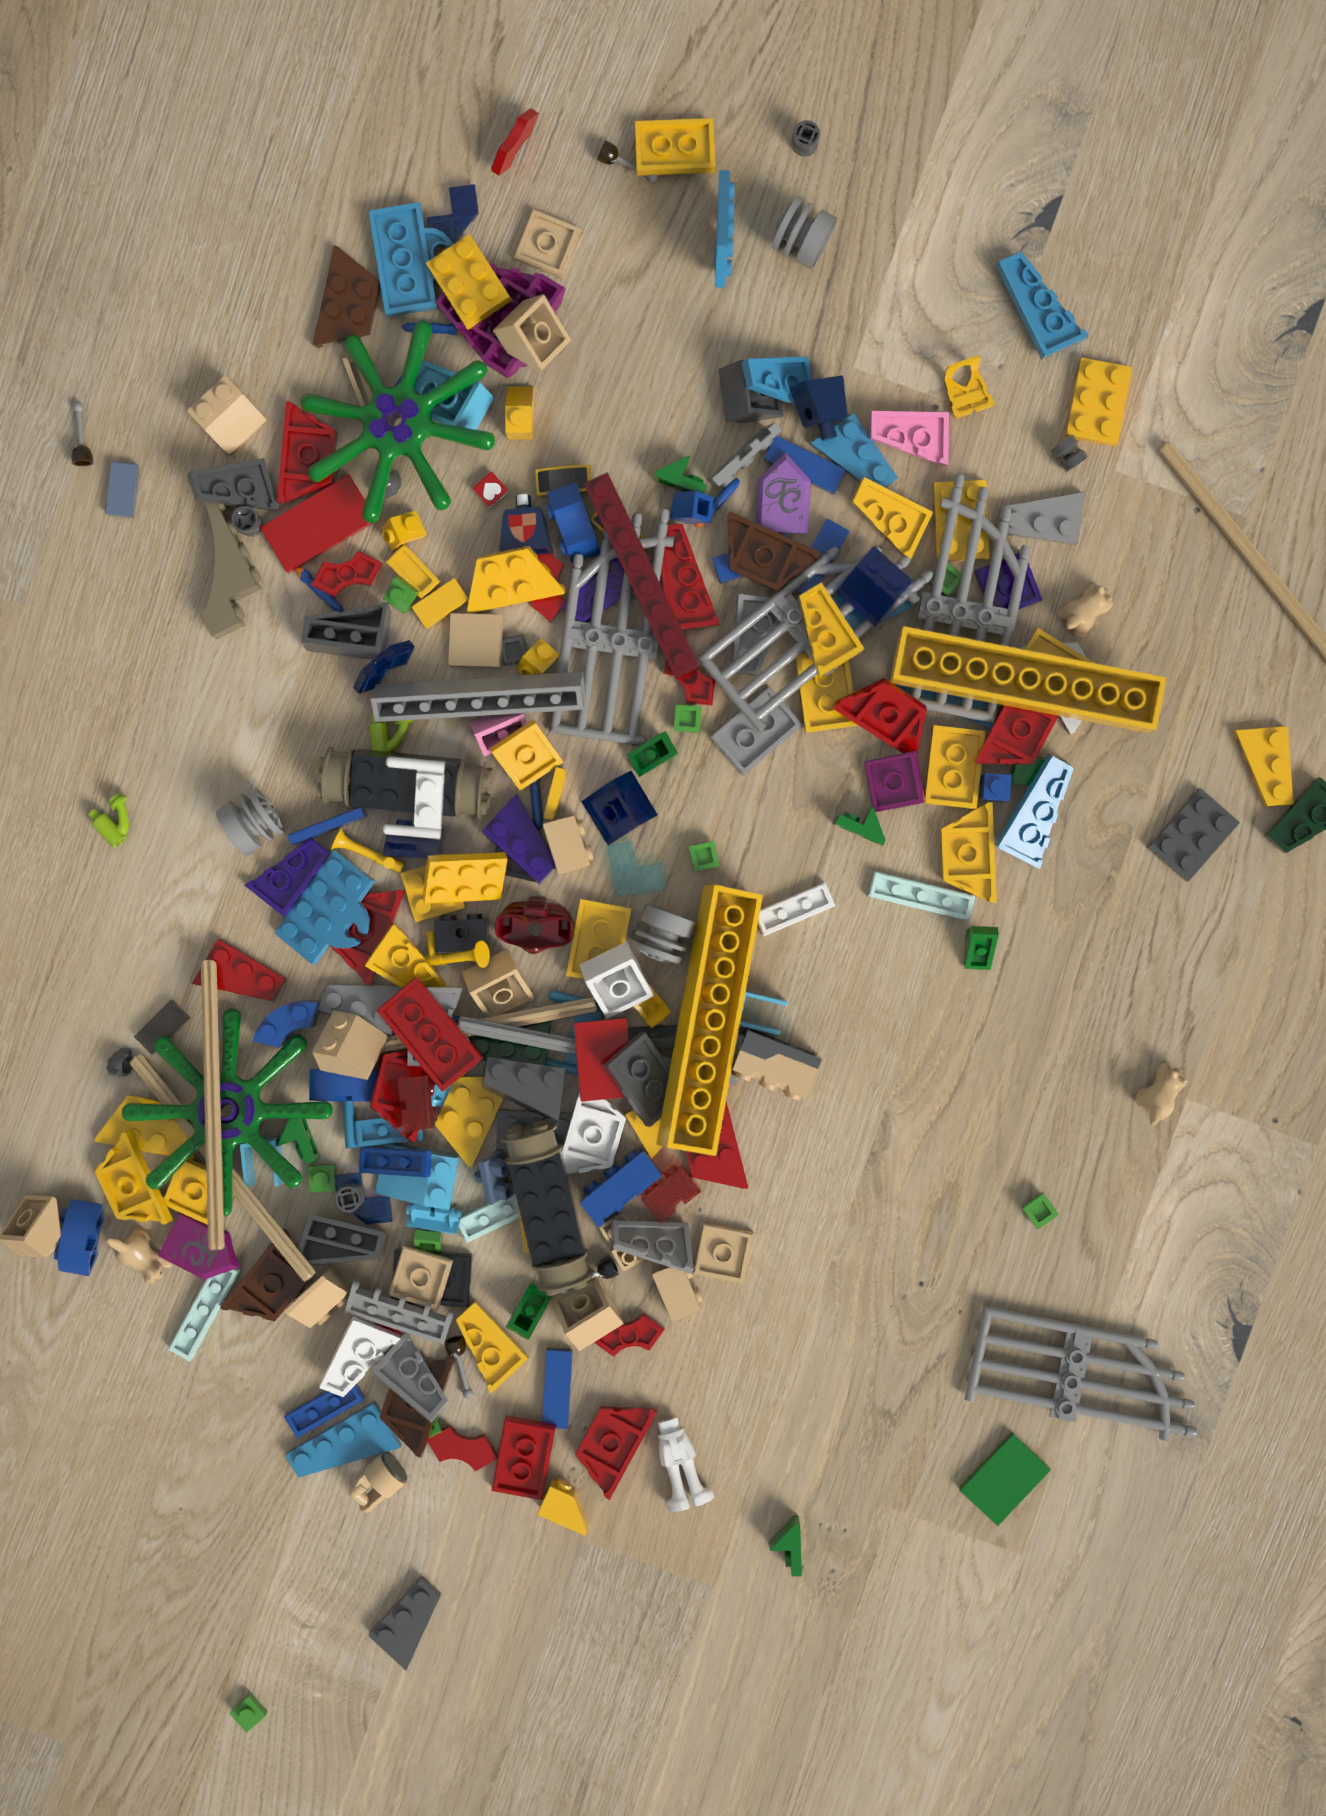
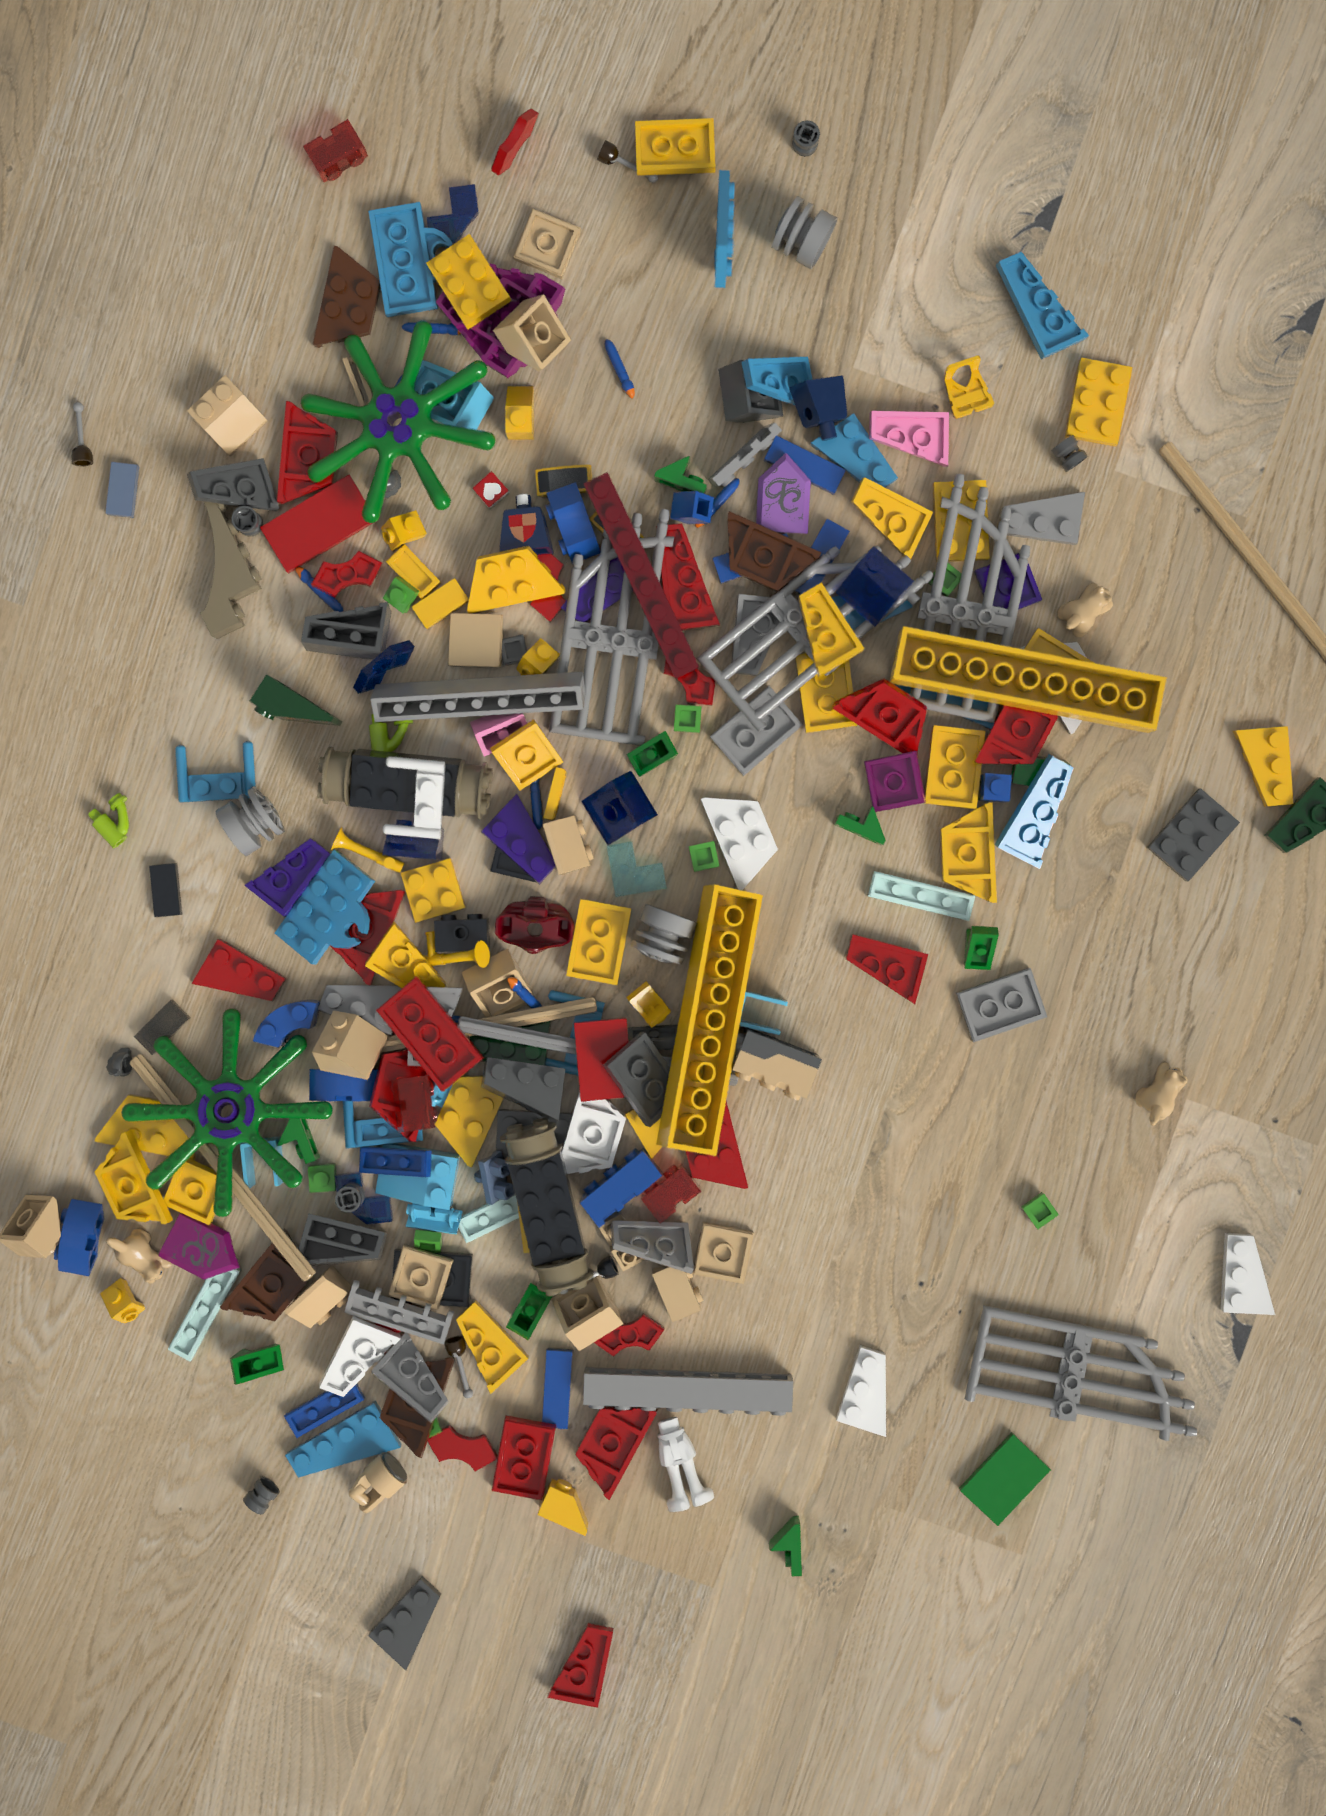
(121, 1302): none -> yellow bracket
(165, 890): none -> black tile
(212, 1105): tan axle -> none
(214, 786): none -> dark azure plate
(248, 1712): bright green plate -> none
(250, 1365): none -> green slope
(261, 1495): none -> dark grey wheel
(280, 701): none -> dark green slope
(327, 825): blue tile -> none
(336, 152): none -> clear red brick
(464, 877): yellow plate -> none
(523, 993): none -> blue piece
(585, 1668): none -> red wing
(616, 980): white slope -> none
(619, 368): none -> blue piece
(688, 1390): none -> light grey brick
(741, 836): none -> white wing
(795, 909): white tile -> none
(865, 1393): none -> white wing
(890, 964): none -> red wing
(1001, 1004): none -> light grey tile
(1243, 1277): none -> white wing

